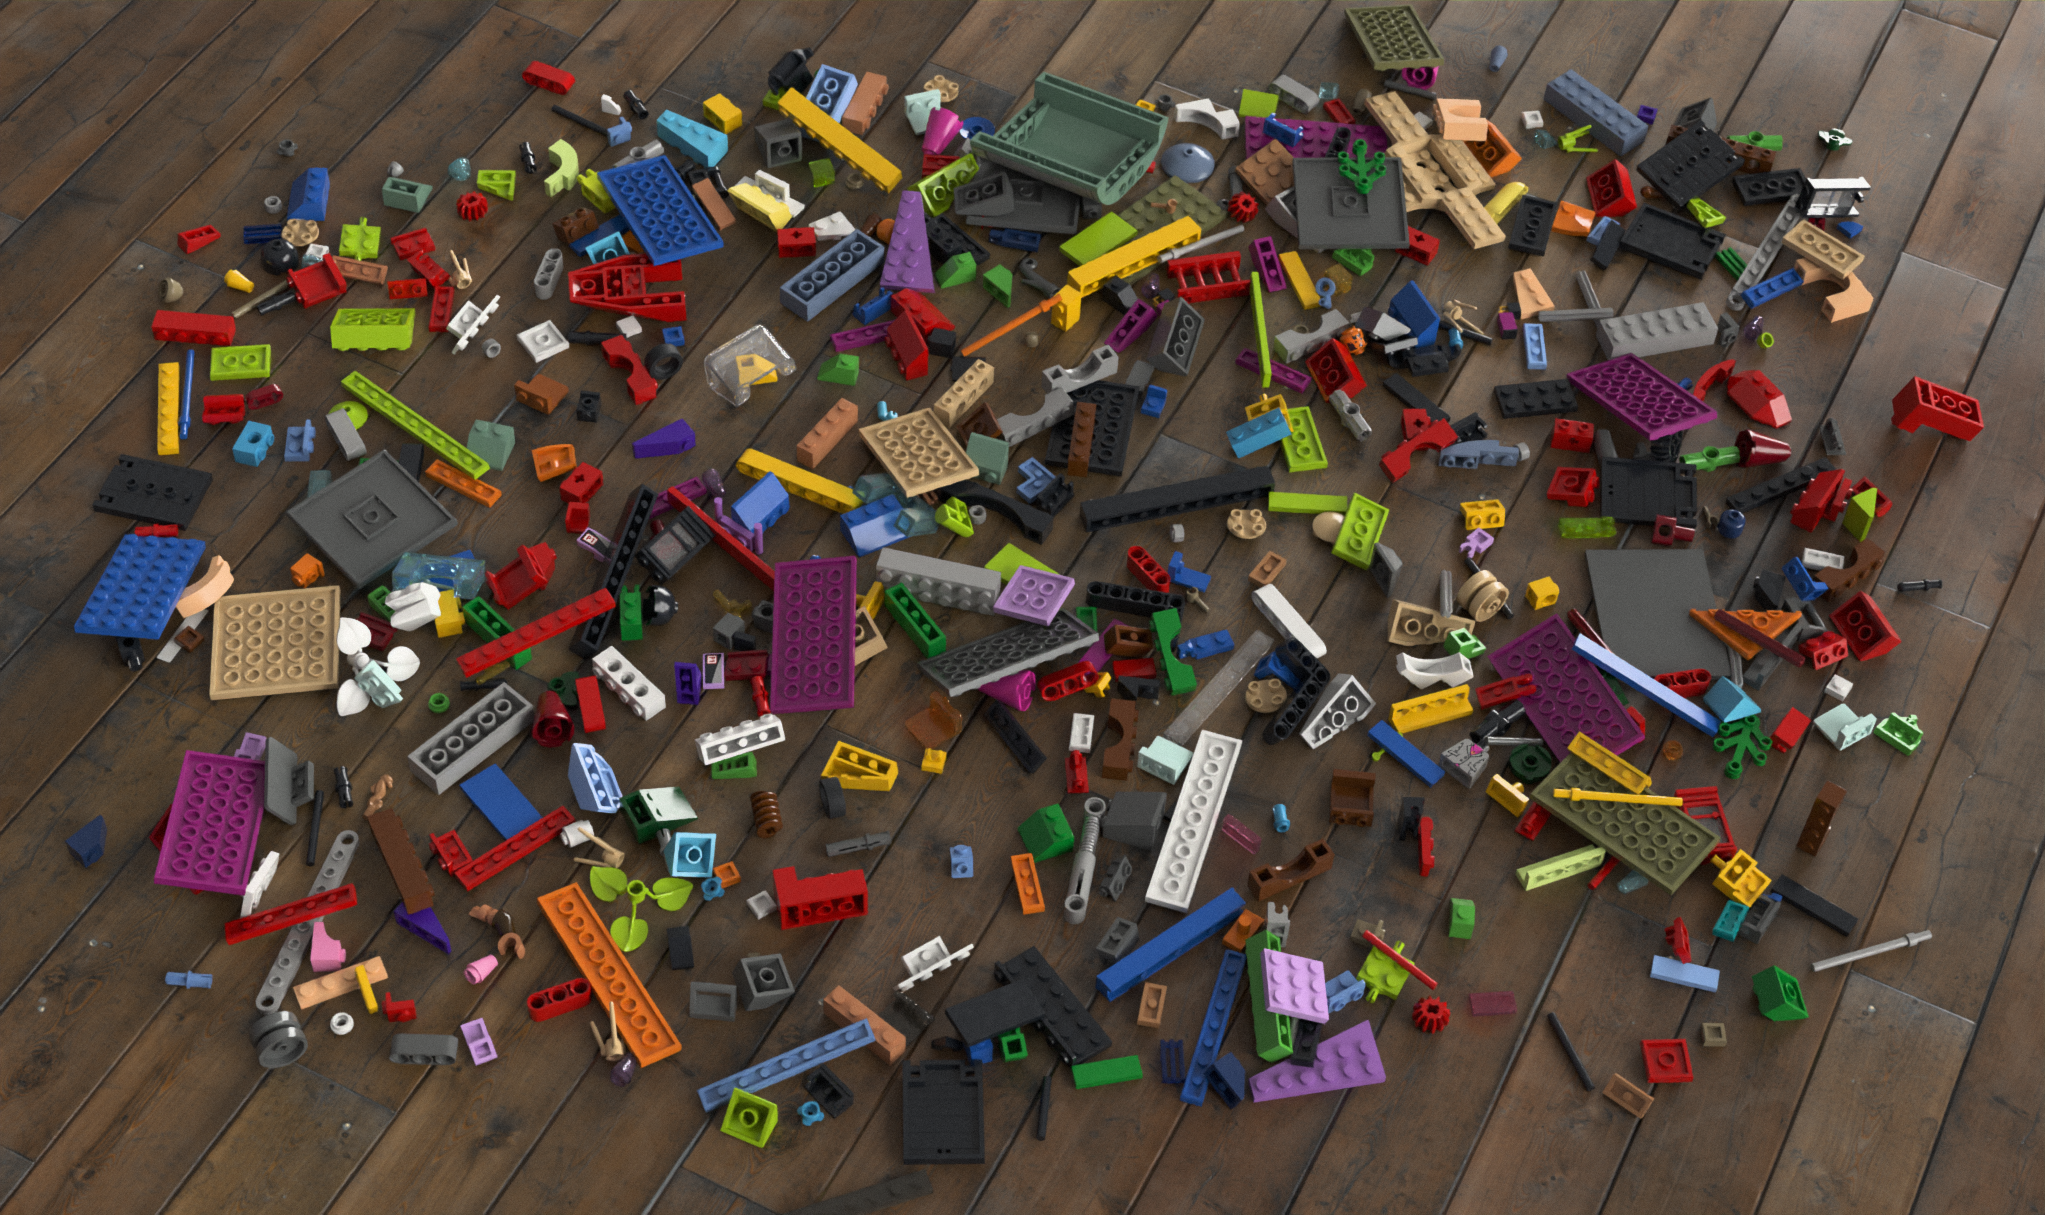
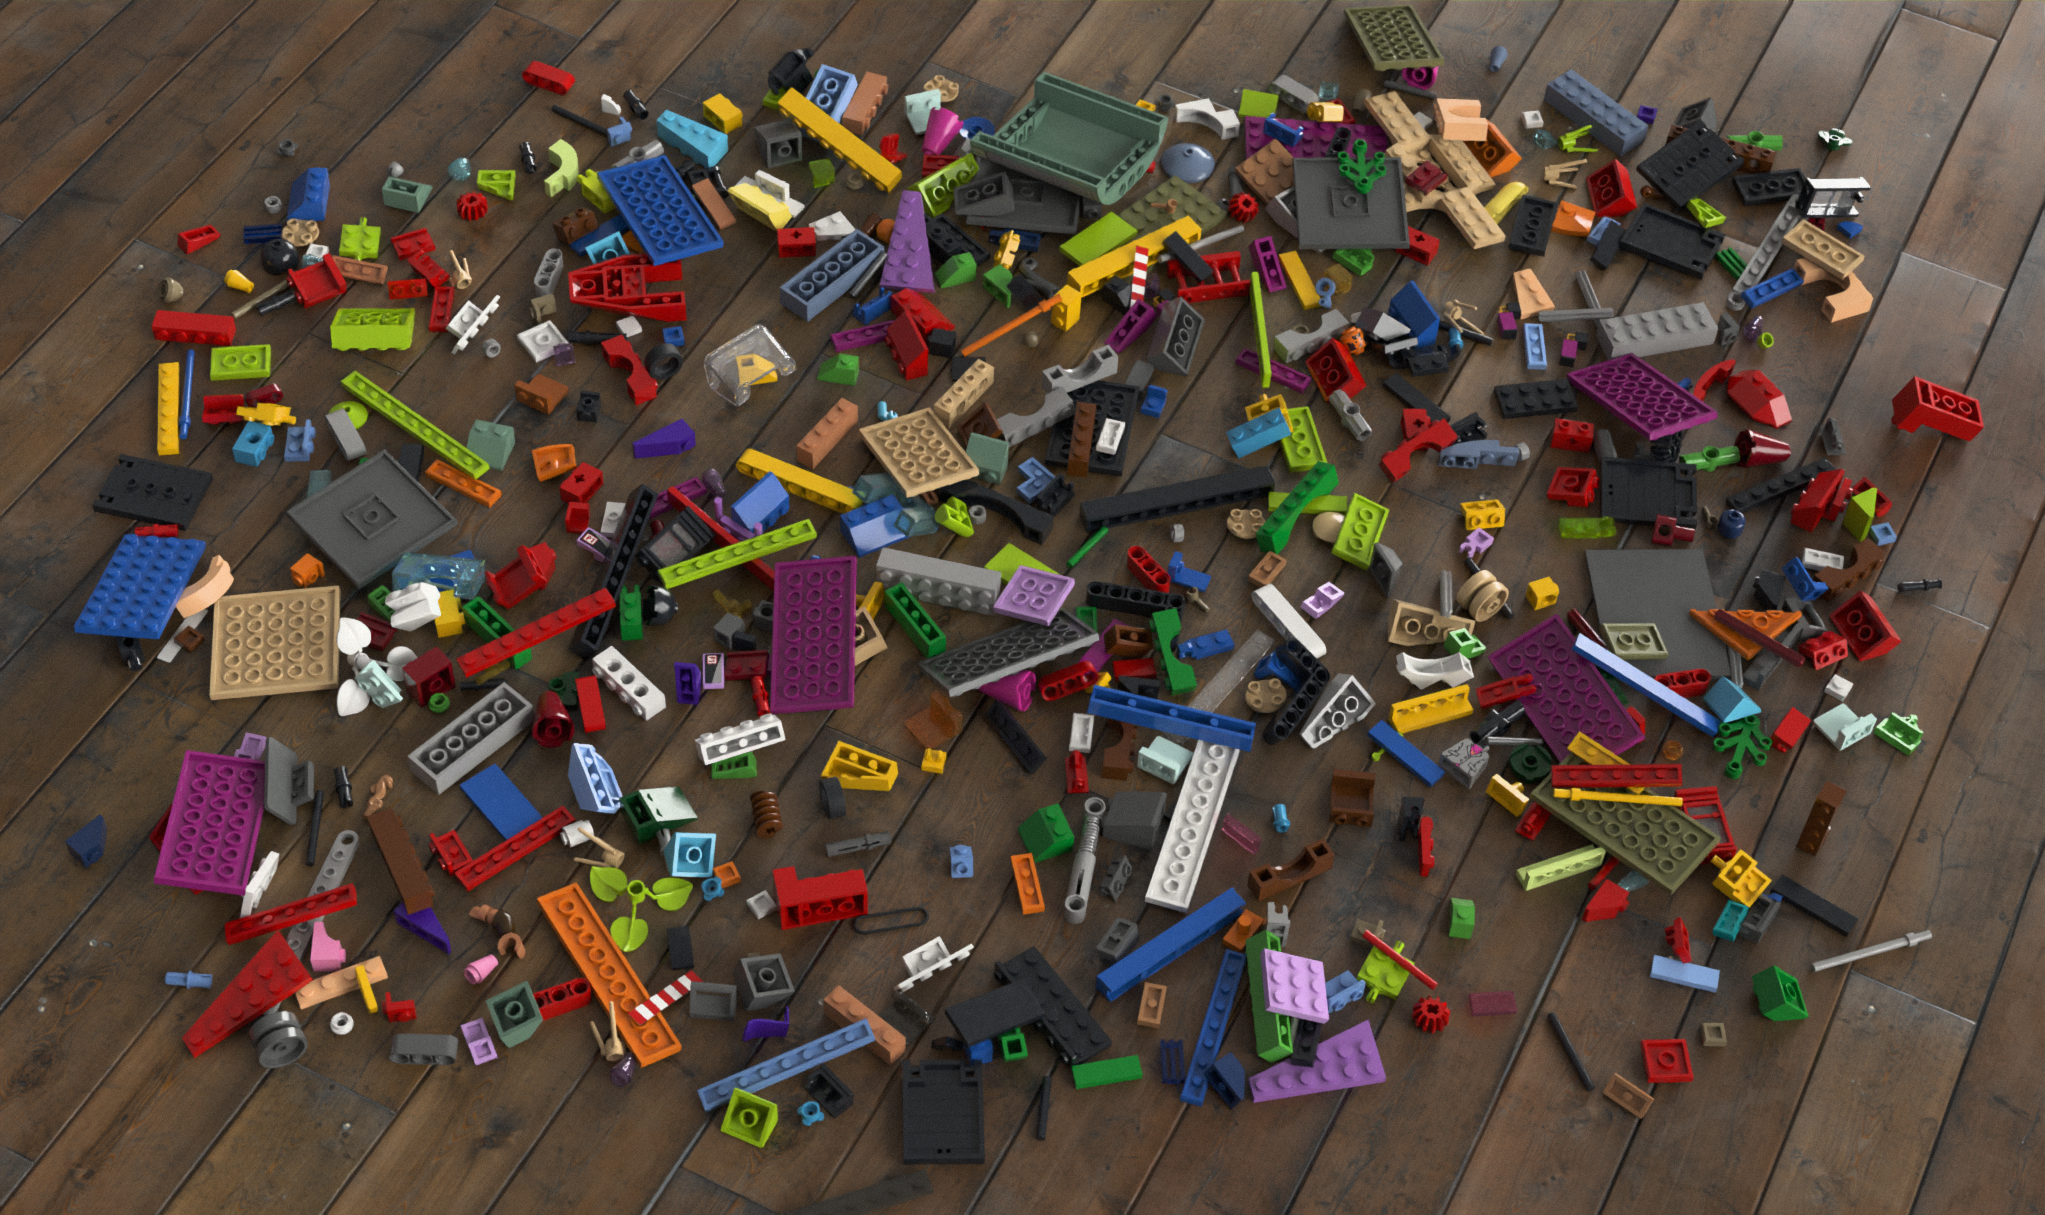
(259, 986): none -> red wing
(267, 414): none -> yellow plate
(428, 675): none -> dark red brick
(515, 1014): none -> sand green slope
(542, 306): none -> dark tan bracket
(564, 354): none -> tile
(611, 518): none -> white plate
(664, 998): none -> sticker
(737, 554): none -> lime tile
(766, 1028): none -> dark purple piece
(868, 274): none -> dark grey bar
(889, 148): none -> red bracket
(894, 927): none -> black piece
(1008, 242): none -> yellow hinge
(1024, 292): none -> black hinge
(1087, 546): none -> green bar
(1110, 436): none -> white plate
(1139, 274): none -> sticker
(1171, 718): none -> blue tile
(1187, 257): none -> black tile
(1276, 530): none -> green arch
(1323, 600): none -> lavender slope
(1325, 112): none -> yellow brick
(1426, 178): none -> dark red plate
(1552, 173): none -> tan plant
(1570, 346): none -> piece
(1606, 902): none -> red slope
(1616, 775): none -> red tile
(1633, 640): none -> olive tile
(1882, 534): none -> medium blue plate

